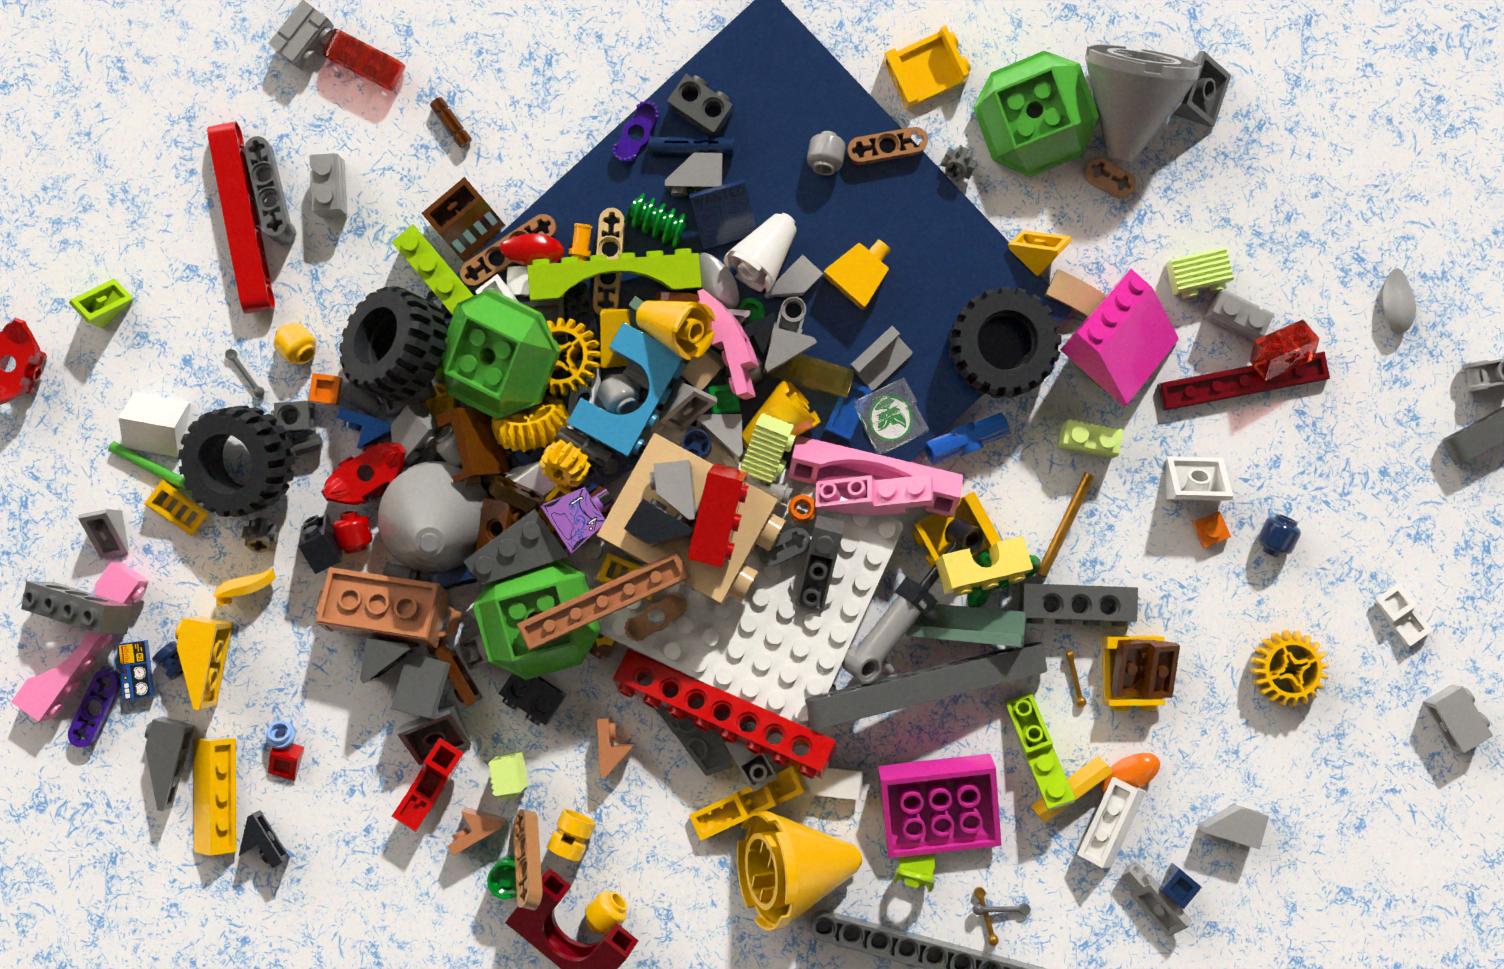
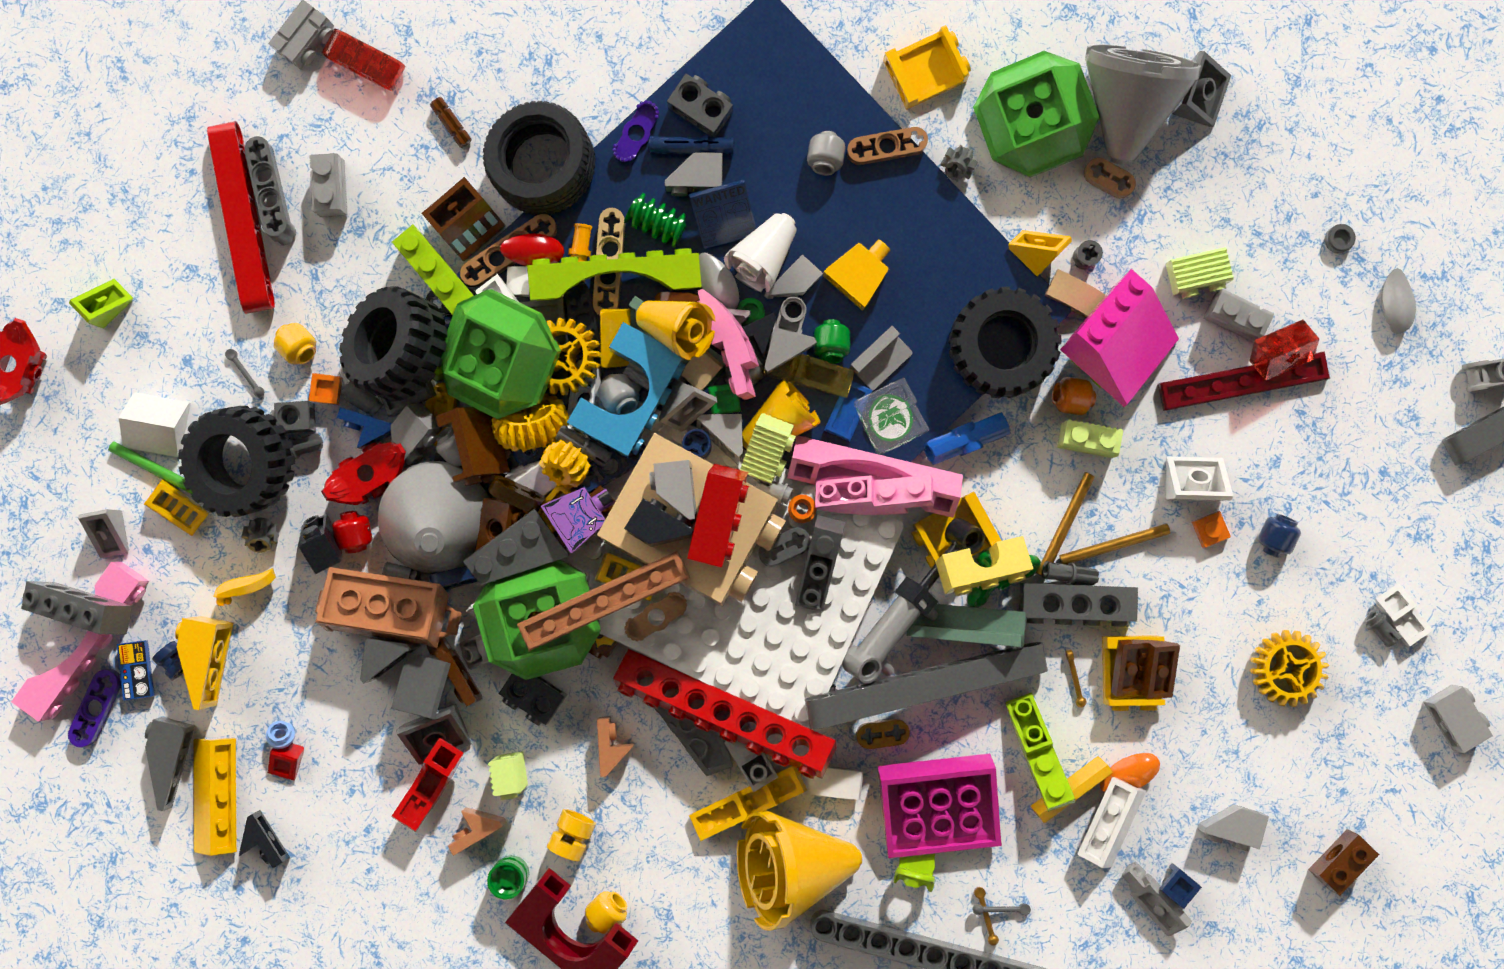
(522, 124): none -> black tyre
(527, 860): medium nougat beam -> none
(832, 341): none -> green head
(882, 726): none -> pearl gold beam
(1070, 573): none -> dark grey axle
(1073, 396): none -> orange head
(1095, 252): none -> dark grey bush
(1115, 544): none -> pearl gold bar
(1340, 238): none -> dark grey tile
(1343, 862): none -> reddish brown brick
(1377, 622): none -> dark grey pin

